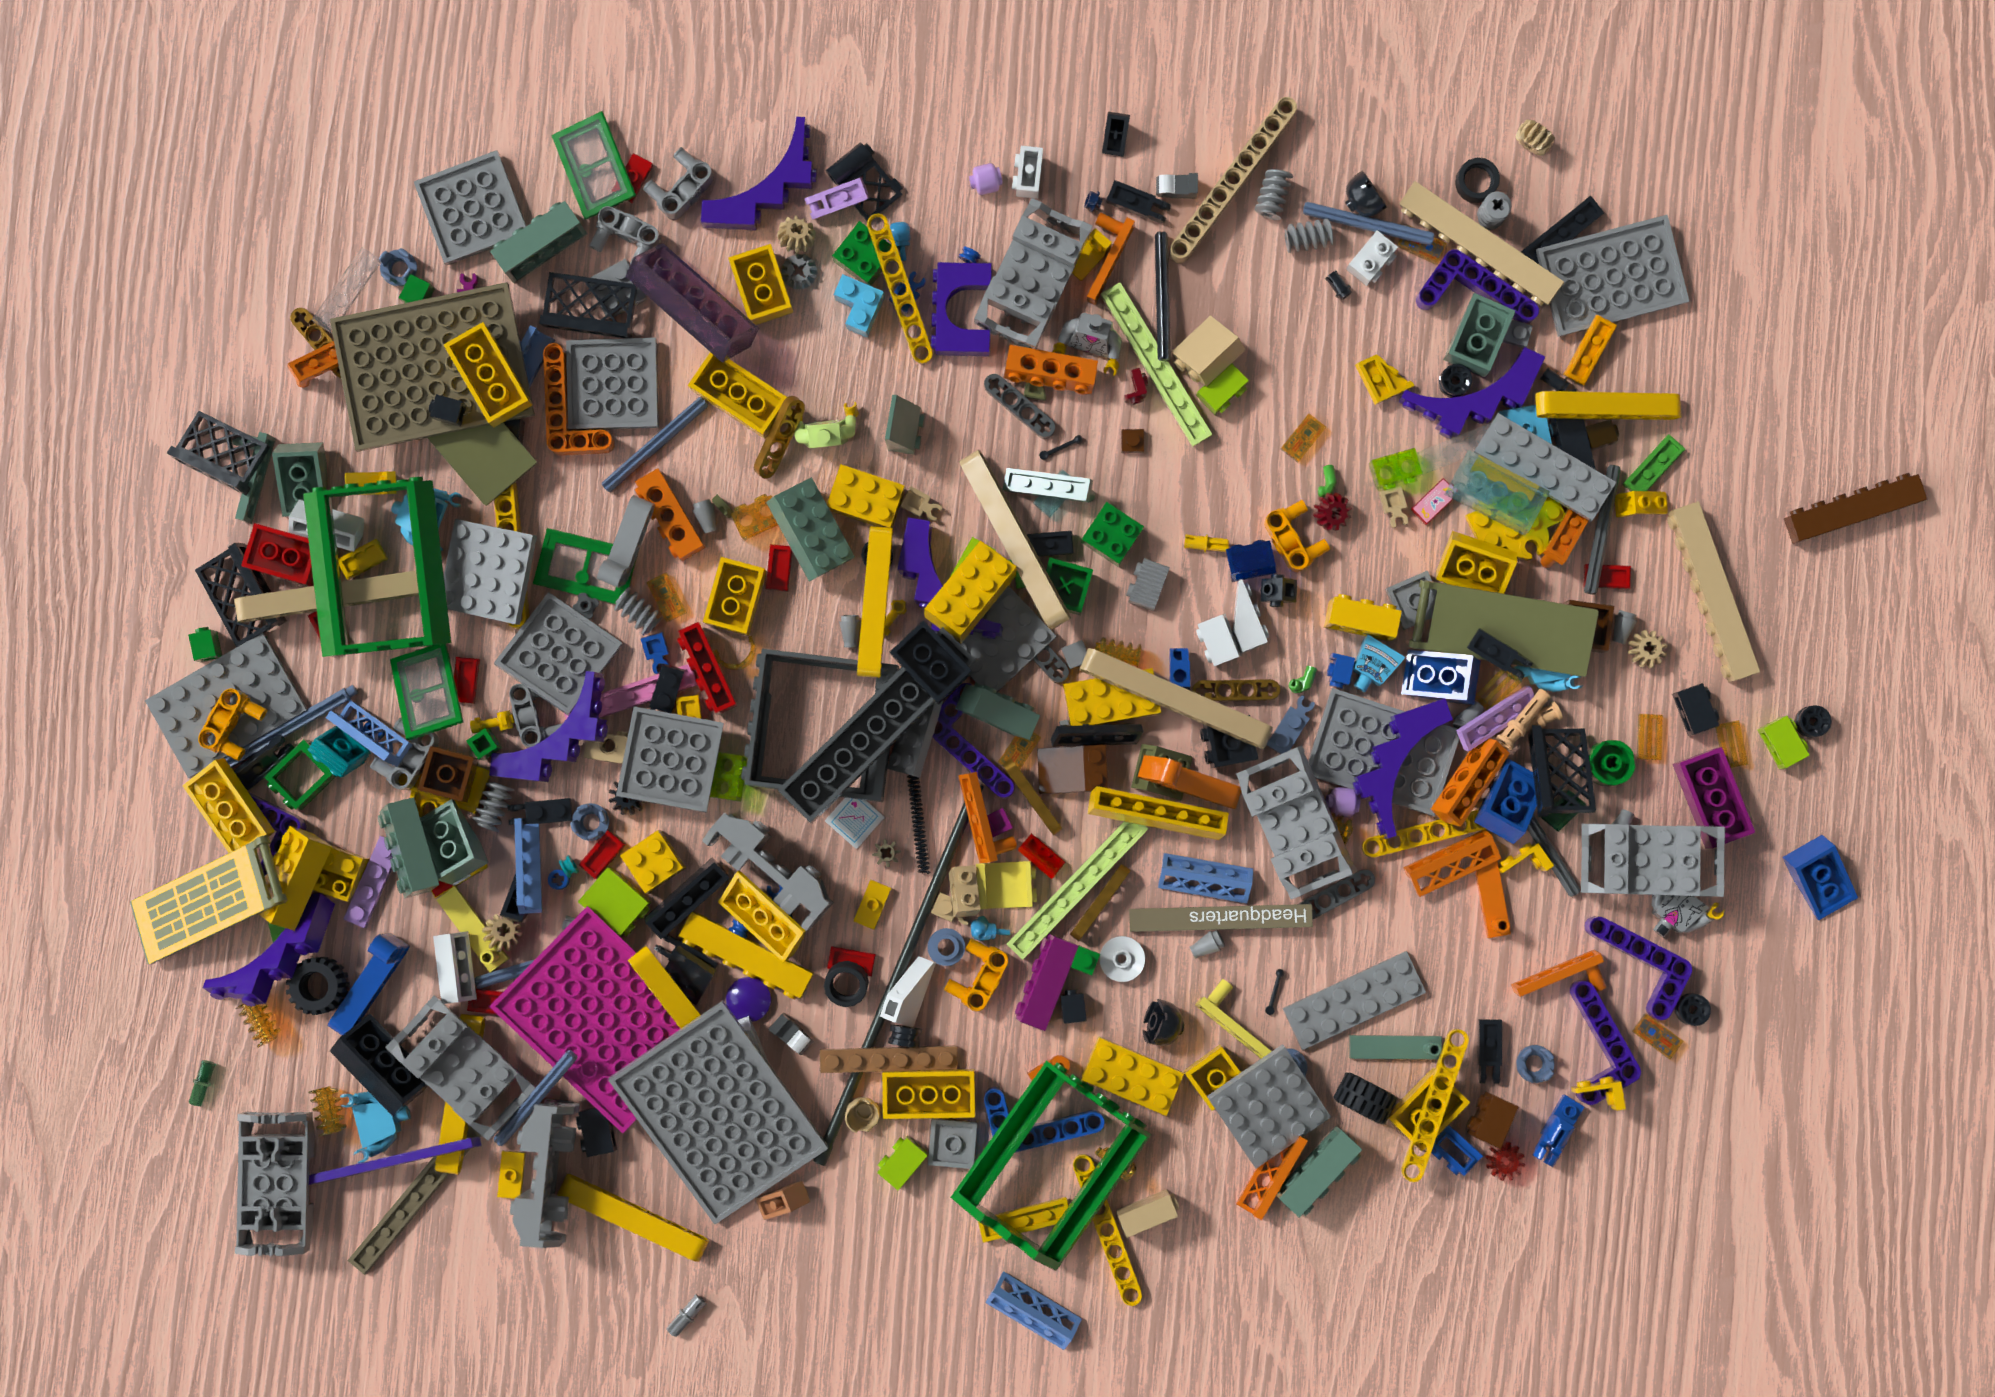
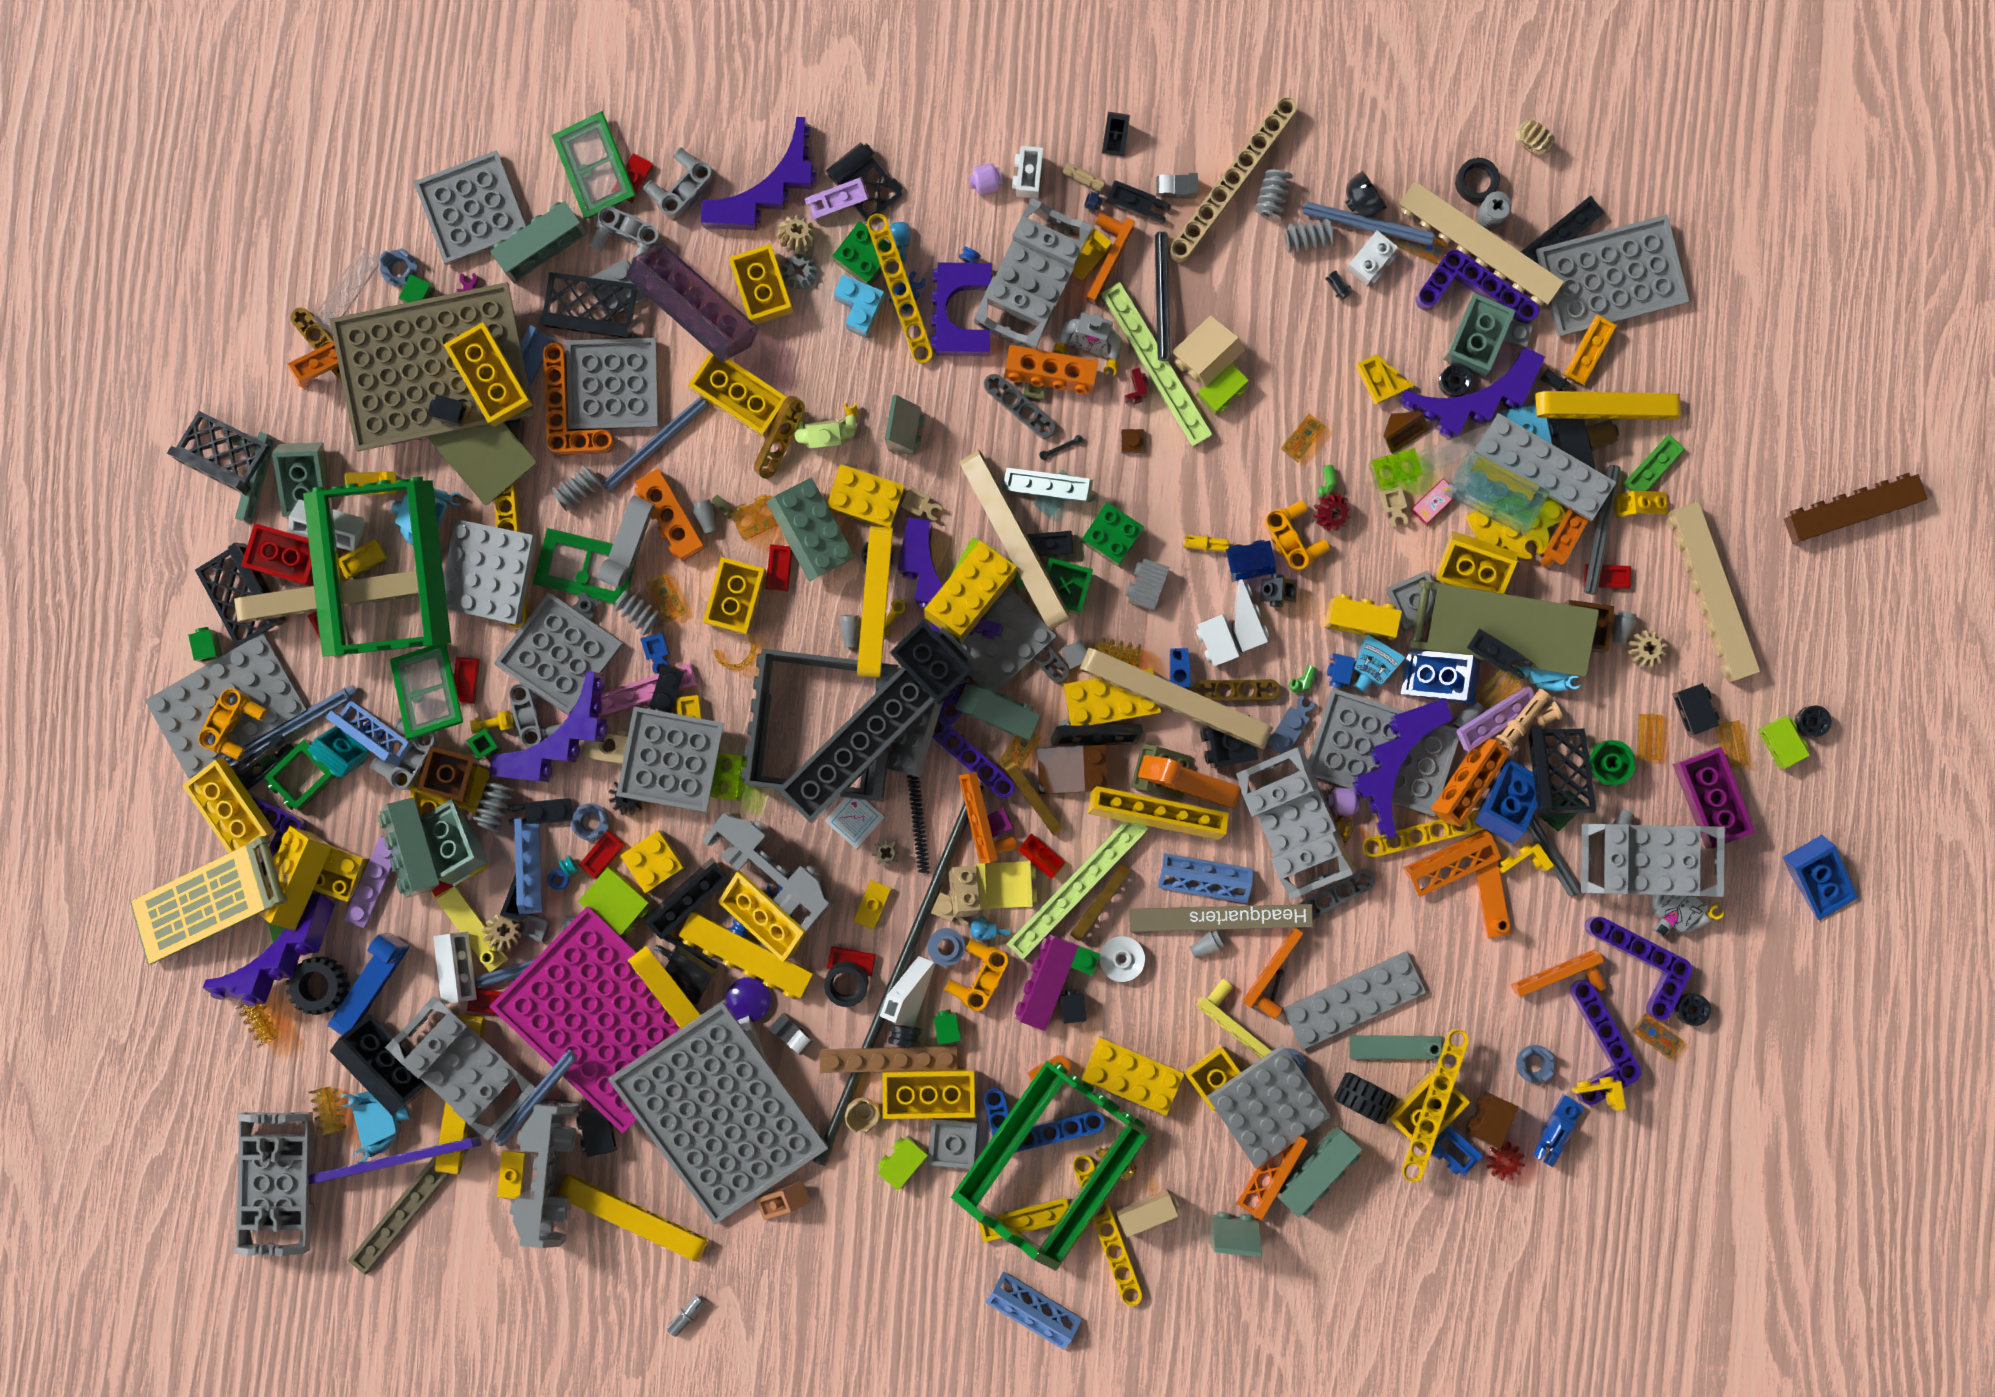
(201, 1082): clear green axle -> none
(535, 928): none -> light grey tile
(576, 487): none -> light grey piece
(709, 672): red brick -> none
(947, 1027): none -> green brick
(1083, 177): none -> tan axle
(1164, 1023): black cylinder -> none
(1235, 1234): none -> sand green slope
(1254, 995): none -> orange piece
(1403, 429): none -> reddish brown slope
(1489, 1048): black hinge -> none

